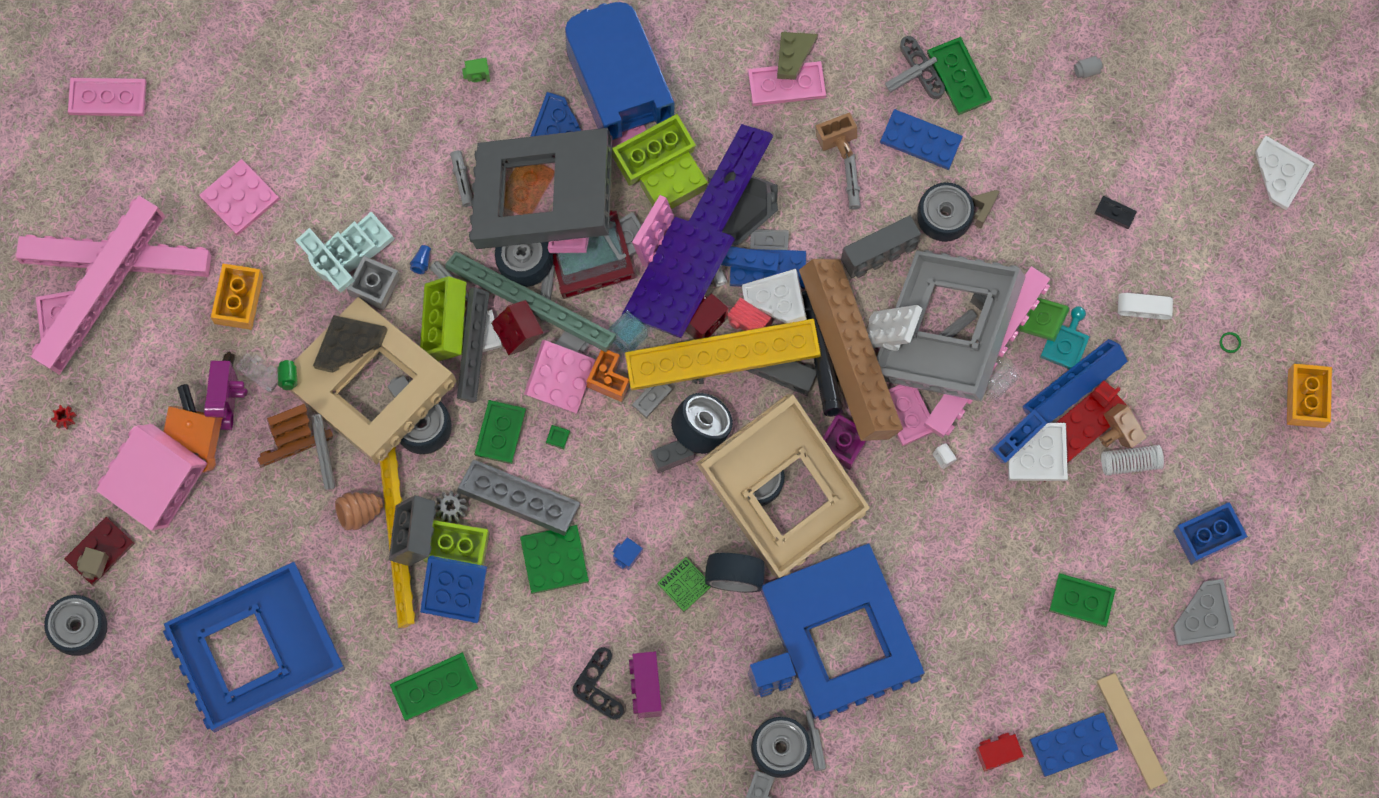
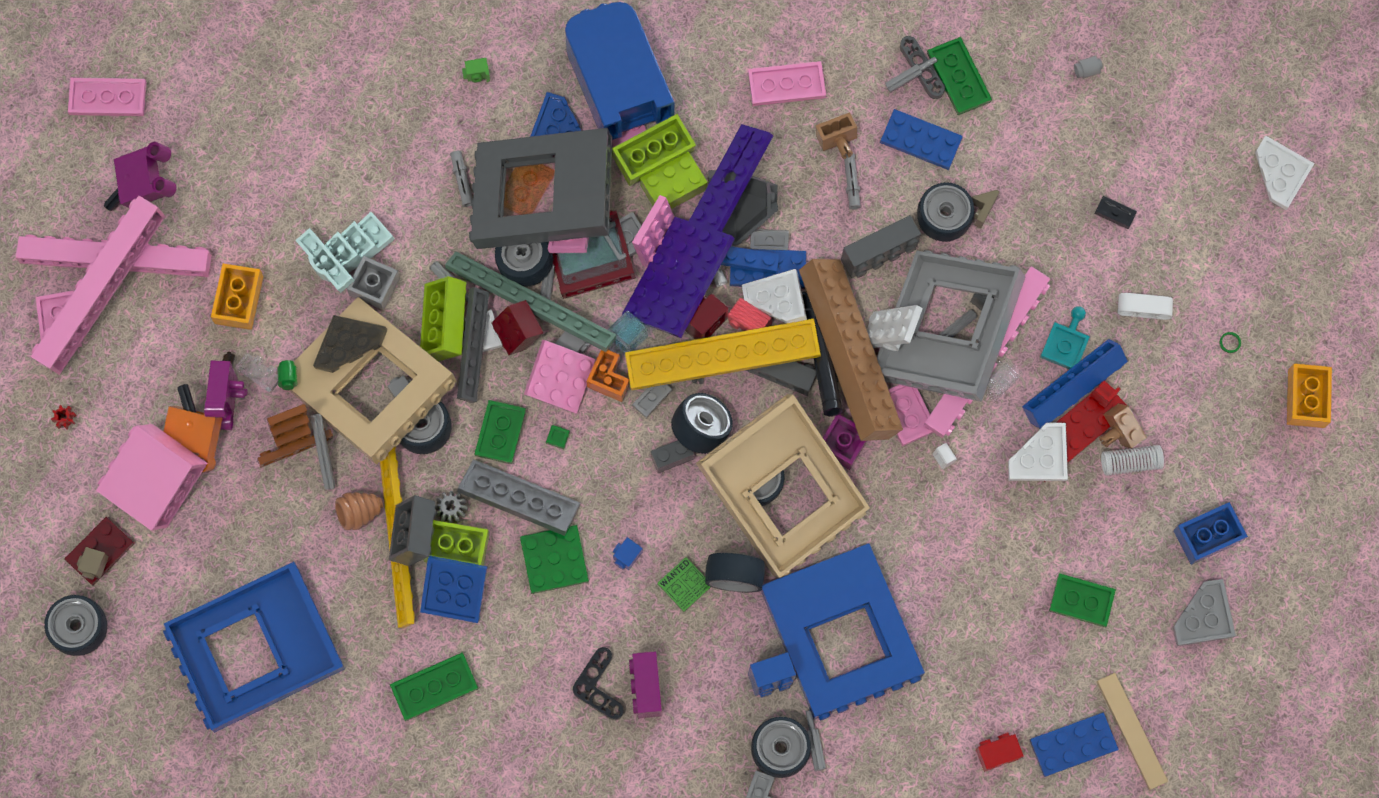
(139, 176): none -> magenta piece
(239, 197): bright pink plate -> none
(421, 260): blue cone -> none
(793, 52): olive wing -> none
(1017, 436): blue slope -> none
(1045, 320): bright green tile -> none

